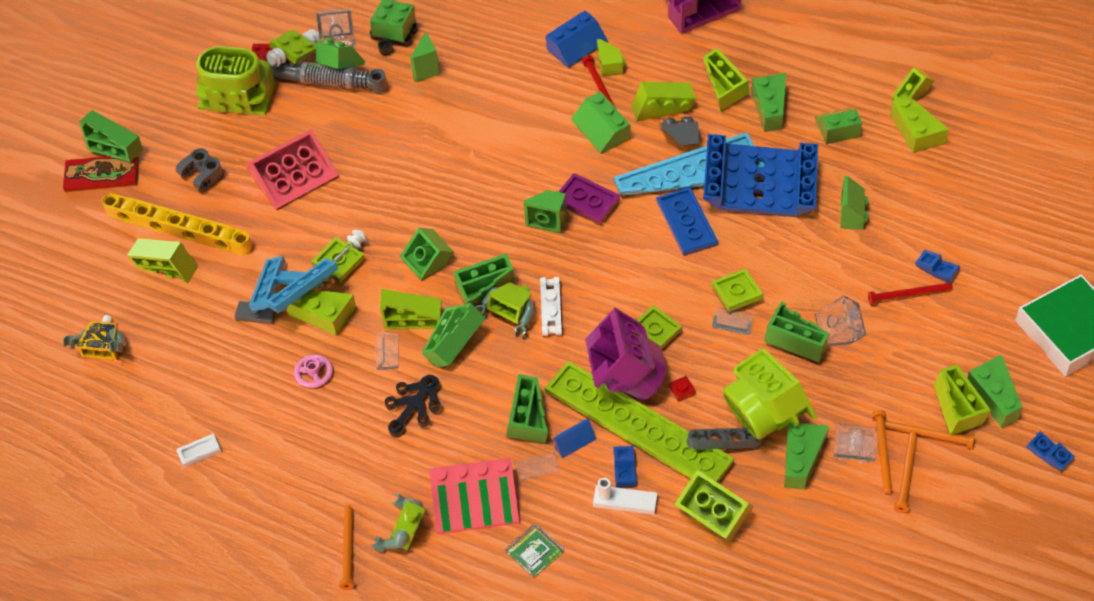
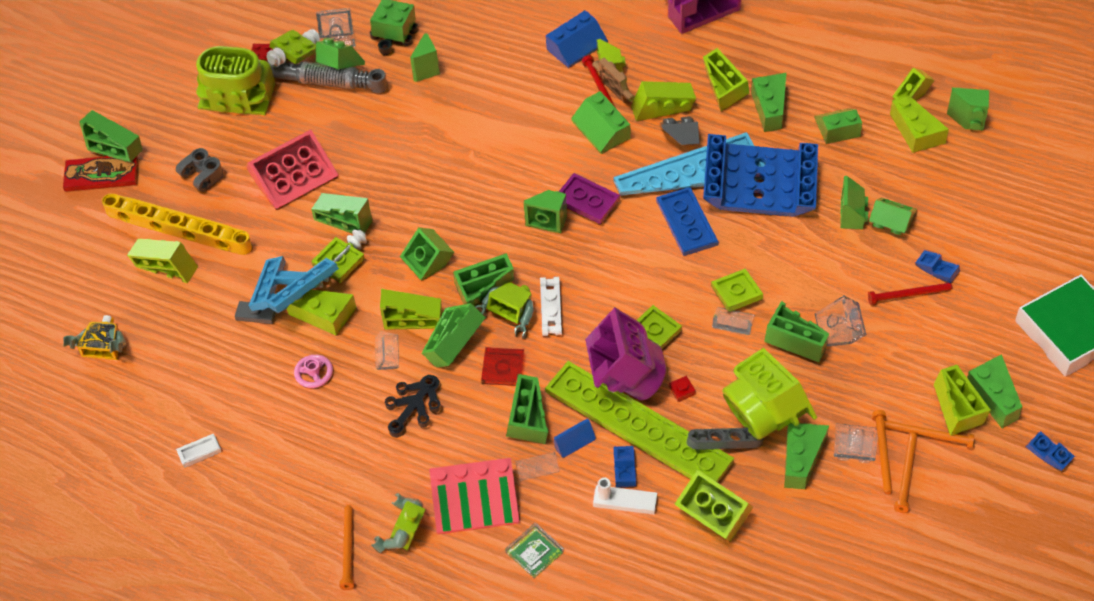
(343, 212): none -> bright green wedge
(502, 366): none -> clear red tile
(614, 79): none -> medium nougat plate
(892, 215): none -> bright green slope
(969, 107): none -> bright green slope

